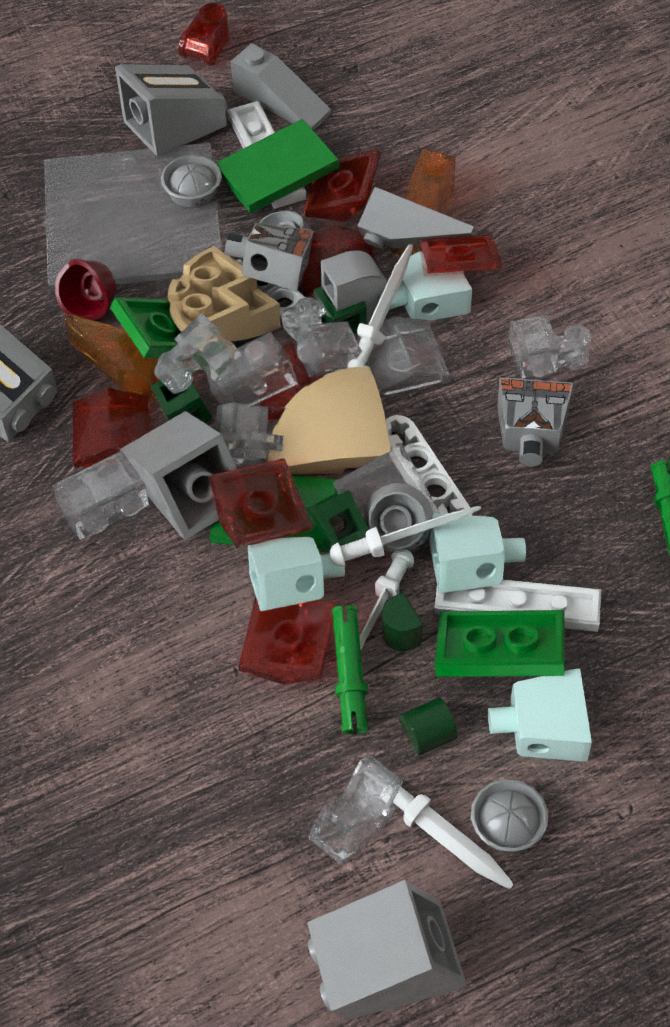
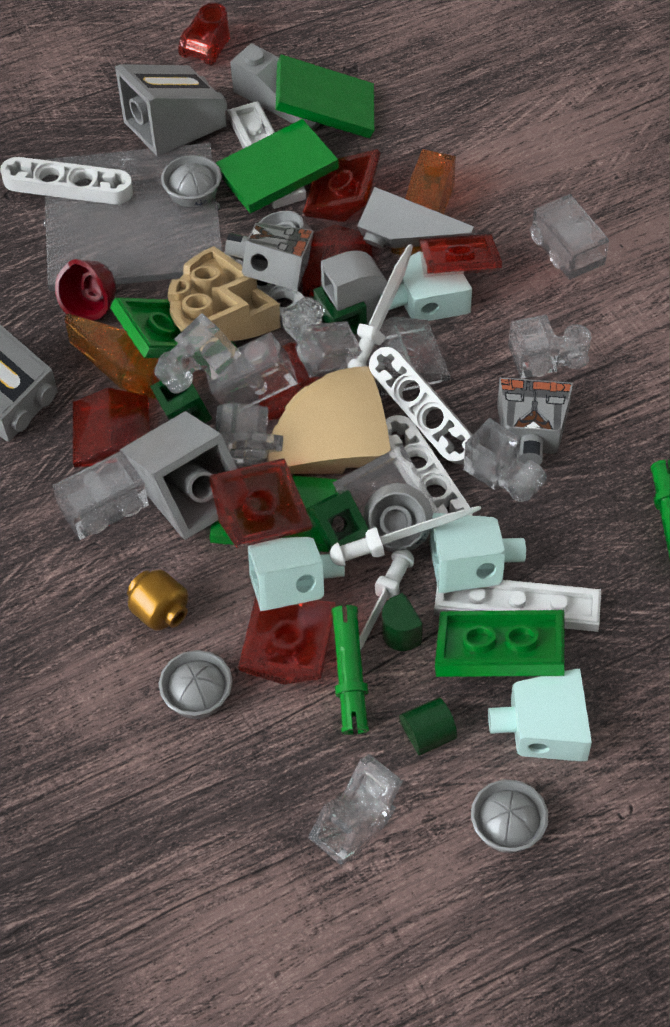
(26, 176): none -> white beam
(157, 599): none -> pearl gold head
(195, 684): none -> light grey hat
(325, 96): none -> green tile
(384, 952): light grey slope -> none
(418, 811): white sword -> none
(422, 405): none -> white beam
(494, 459): none -> clear brick
(569, 236): none -> clear brick

